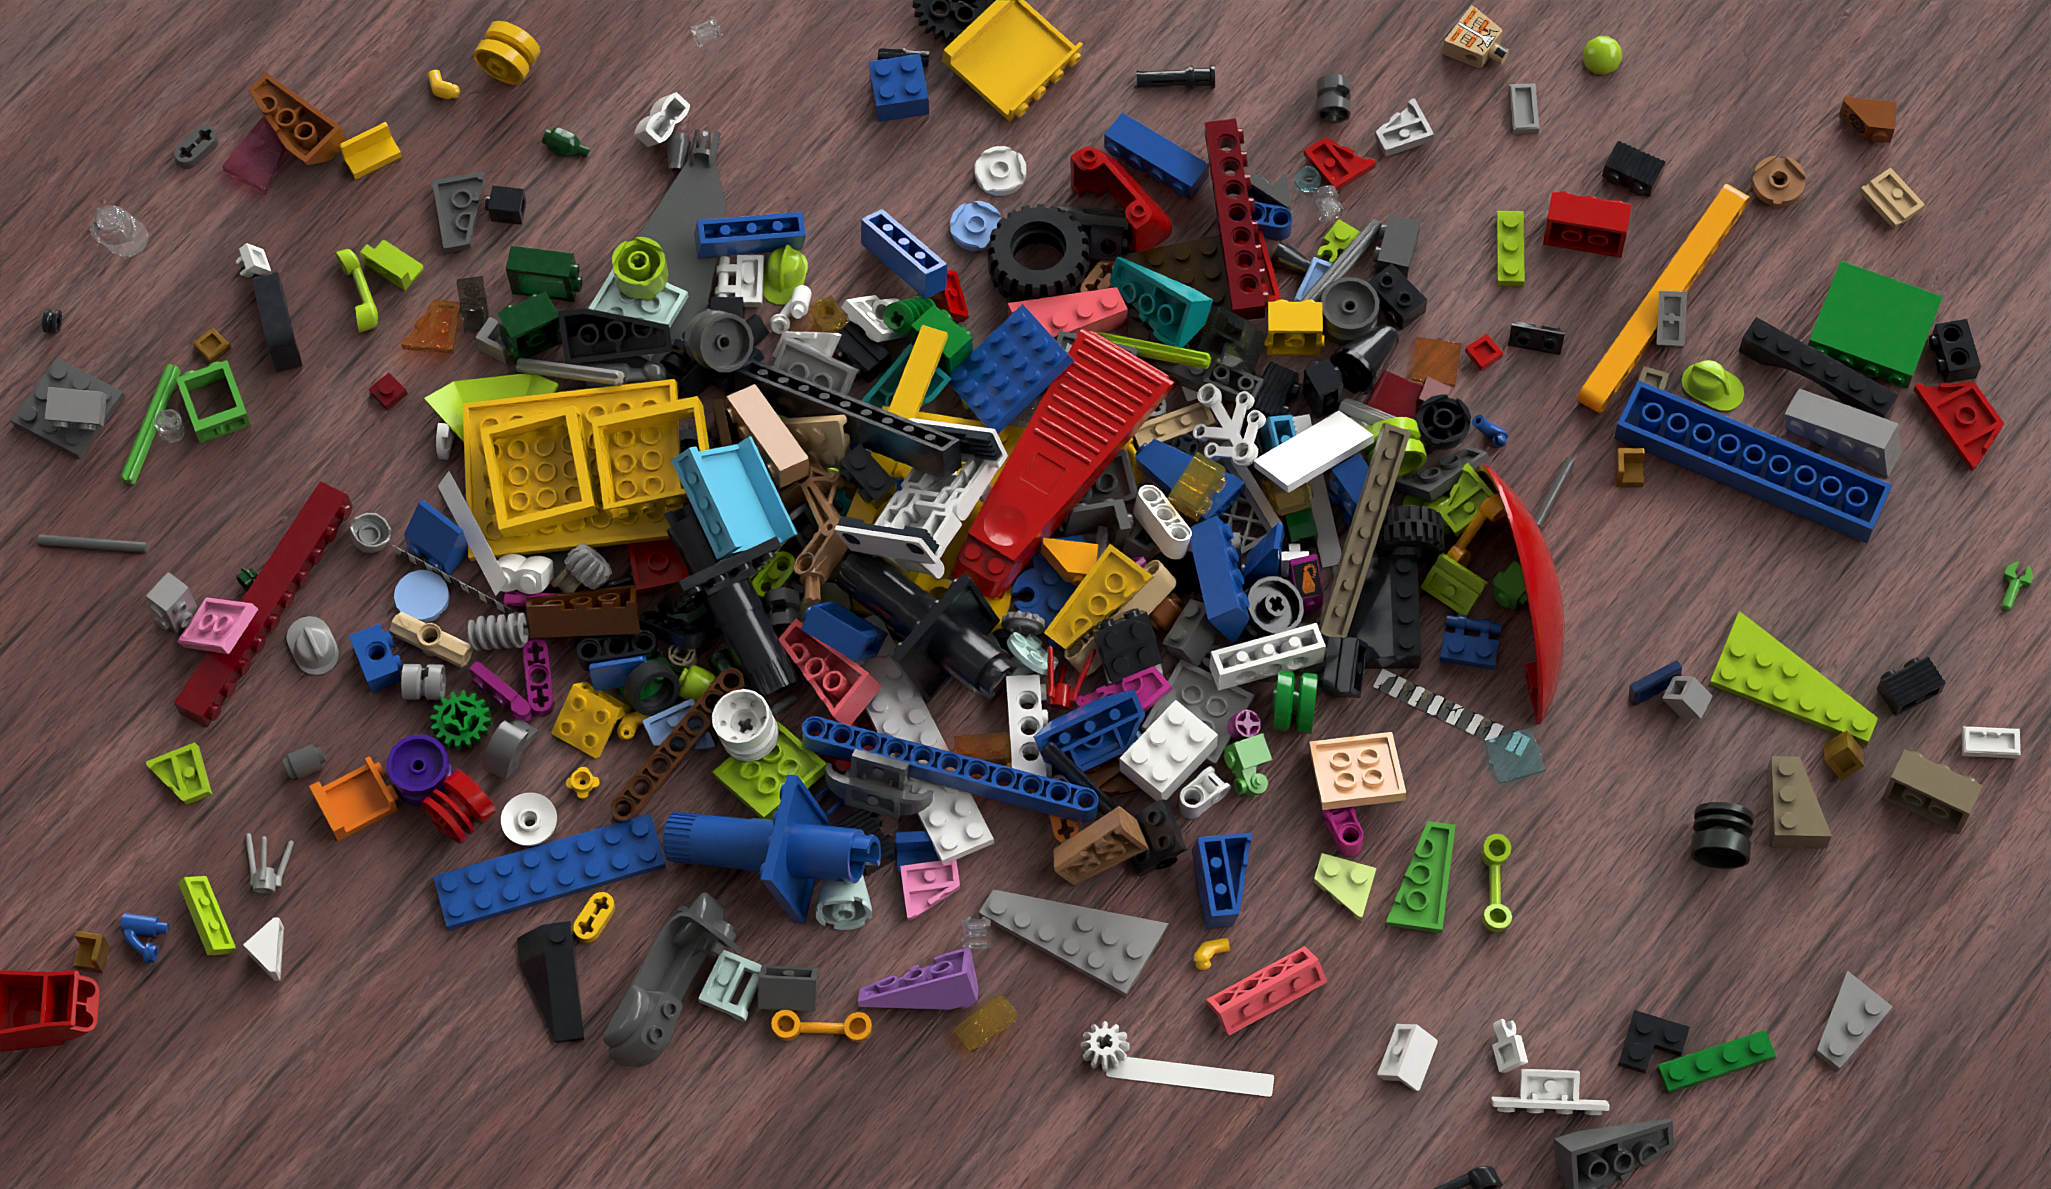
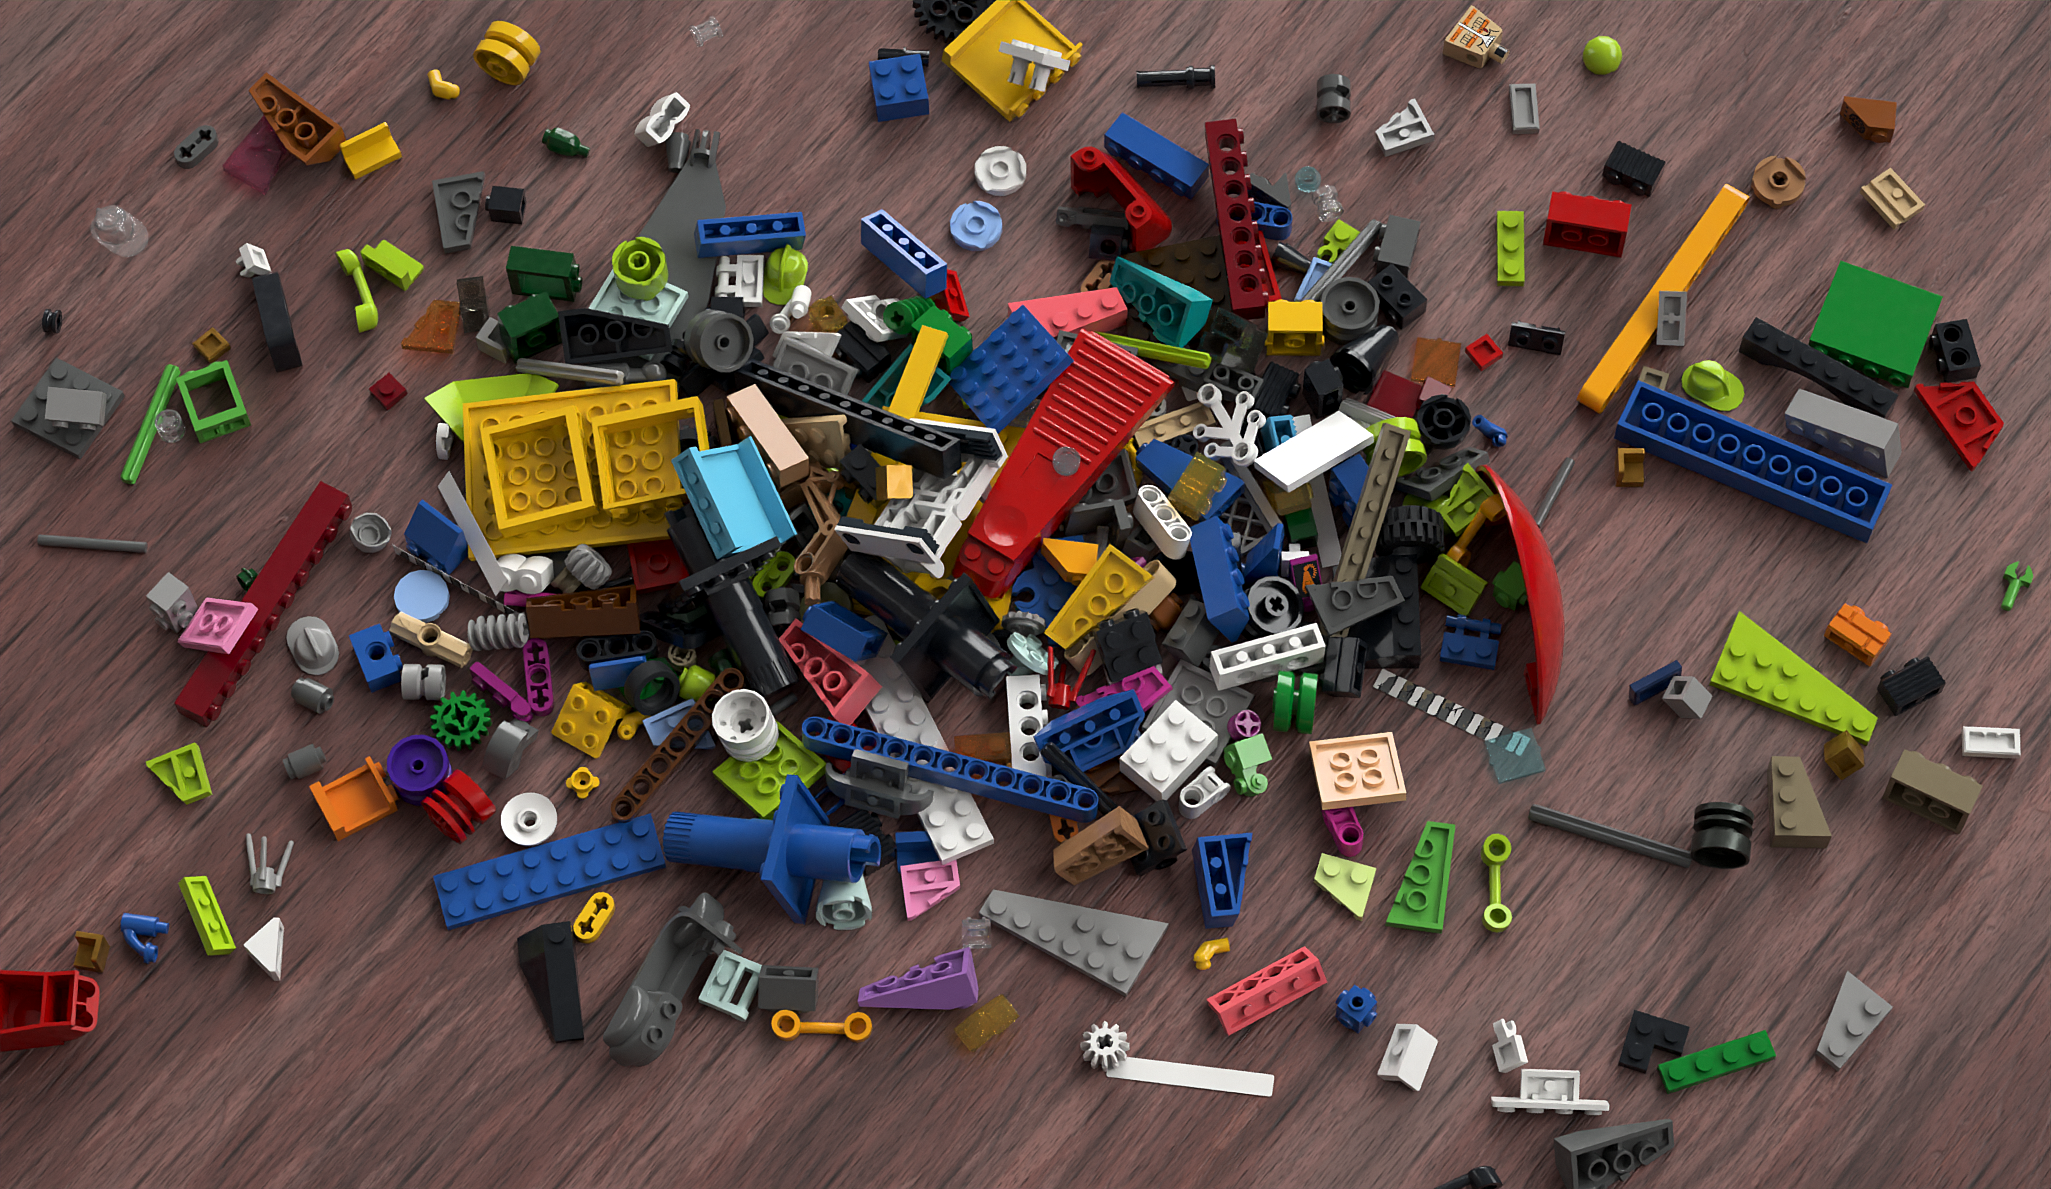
(312, 695): none -> dark grey brick
(894, 482): none -> panel
(1026, 53): none -> white plate
(1032, 227): black tyre -> none
(1066, 461): none -> clear light blue tile
(1337, 163): red wing -> none
(1352, 602): none -> dark grey wing
(1356, 1017): none -> blue brick
(1610, 835): none -> dark grey axle
(1858, 634): none -> orange brick

